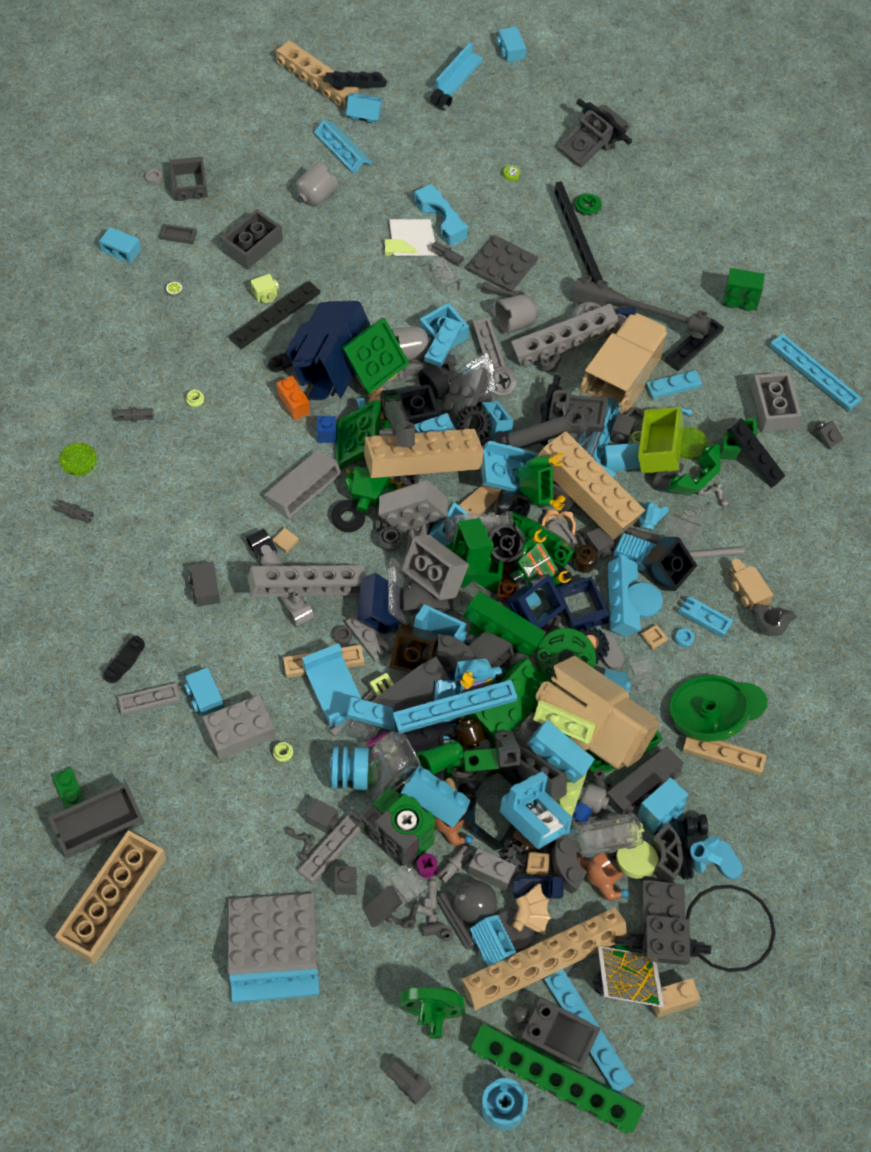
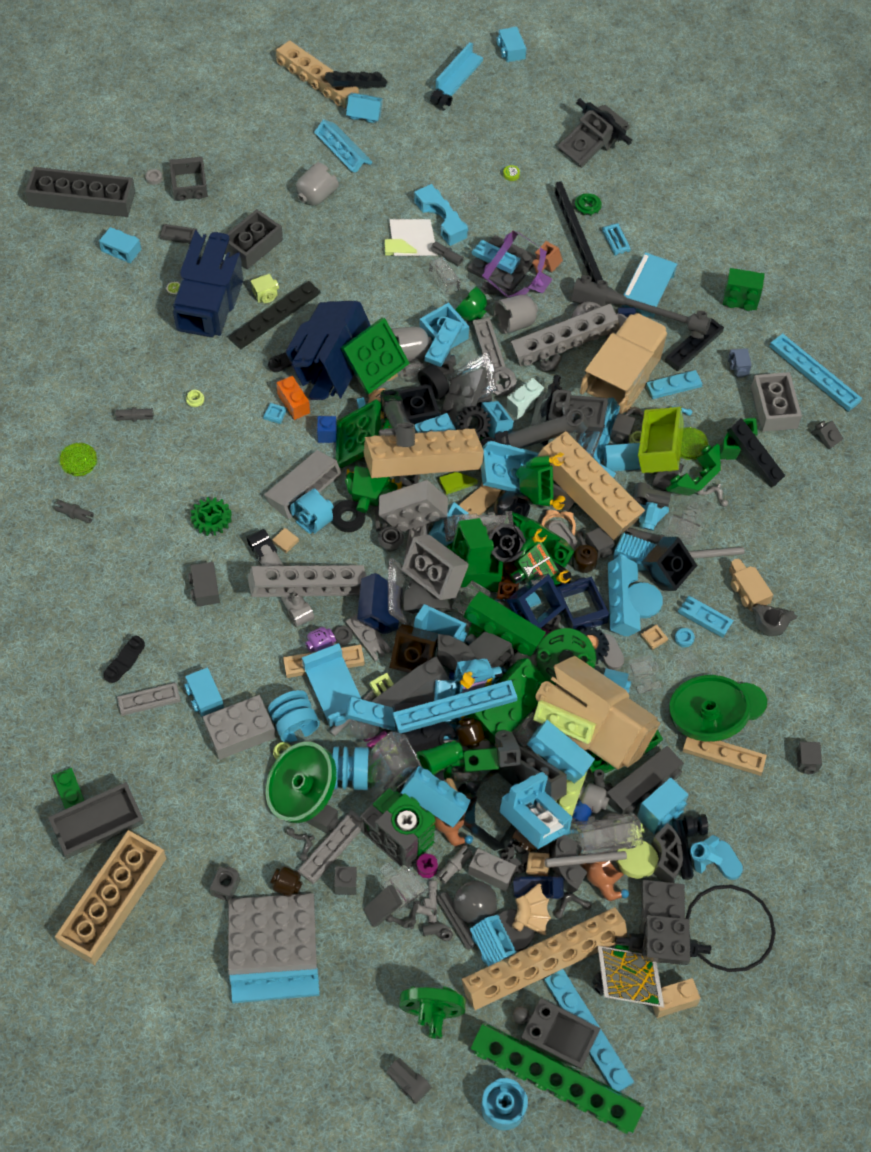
(80, 191): none -> dark grey brick
(207, 286): none -> dark blue piece
(211, 516): none -> green gear
(225, 892): none -> dark grey brick
(275, 413): none -> medium azure tile
(286, 881): none -> dark brown head
(291, 713): none -> medium azure wheel
(301, 782): none -> green dish
(312, 511): none -> medium azure brick
(320, 639): none -> medium lavender head
(456, 481): none -> lime tile
(473, 305): none -> green cylinder
(487, 251): none -> medium azure hinge
(524, 398): none -> light aqua brick
(540, 281): none -> medium lavender piece
(552, 259): none -> nougat brick
(568, 898): none -> dark grey piece
(583, 859): none -> light grey bar
(620, 249): none -> medium azure tile
(644, 494): none -> dark grey piece
(650, 281): none -> medium azure panel
(740, 362): none -> sand blue brick
(809, 757): none -> dark grey brick

